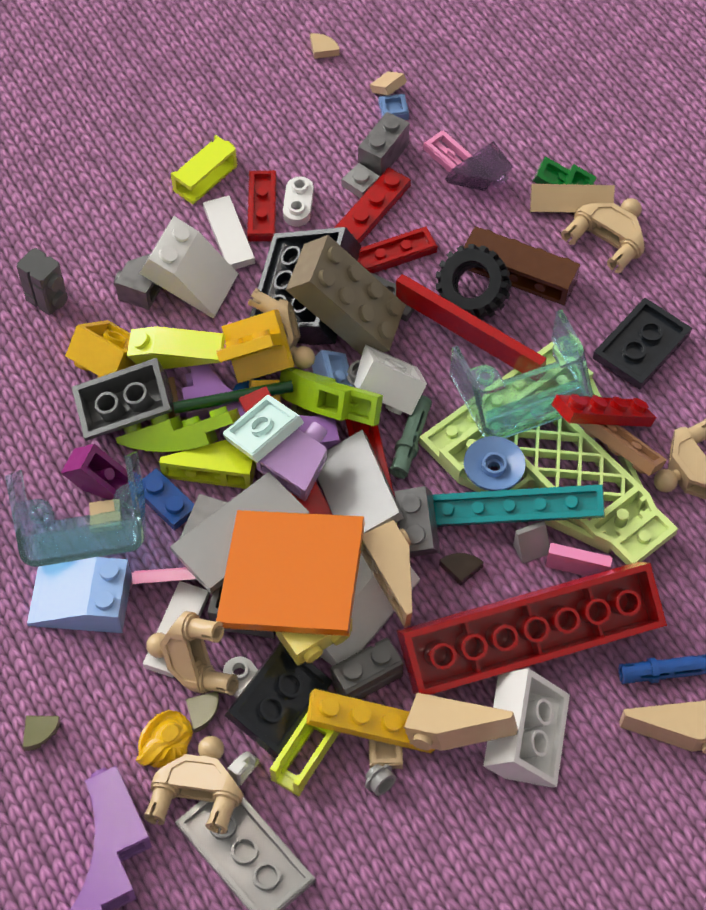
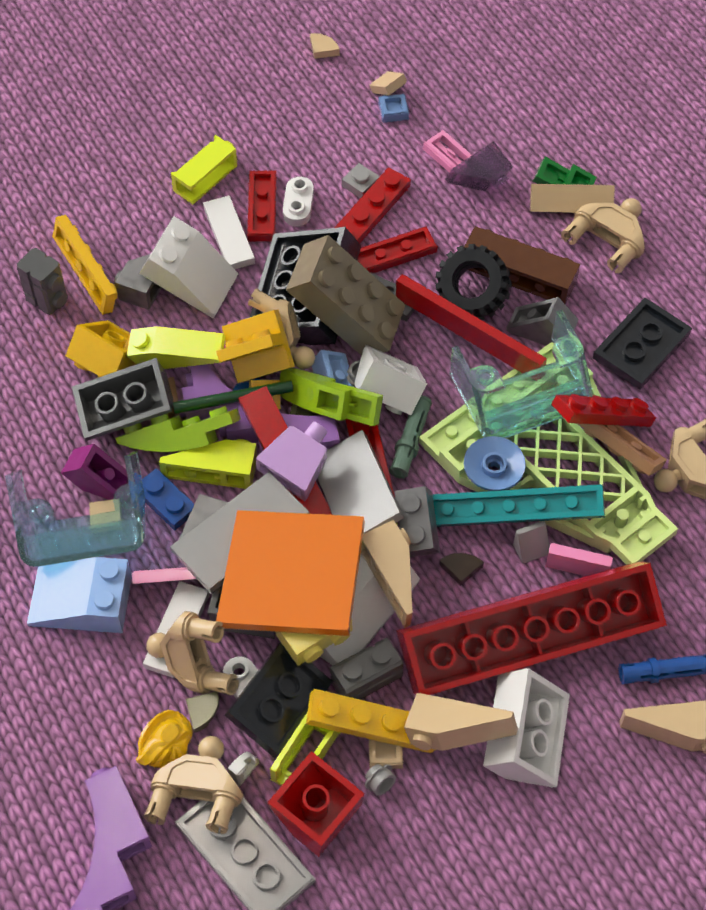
(39, 730): olive tile -> none
(84, 264): none -> yellow plate
(262, 428): light aqua tile -> none
(316, 803): none -> red slope
(384, 143): flat silver brick -> none
(537, 320): none -> flat silver slope

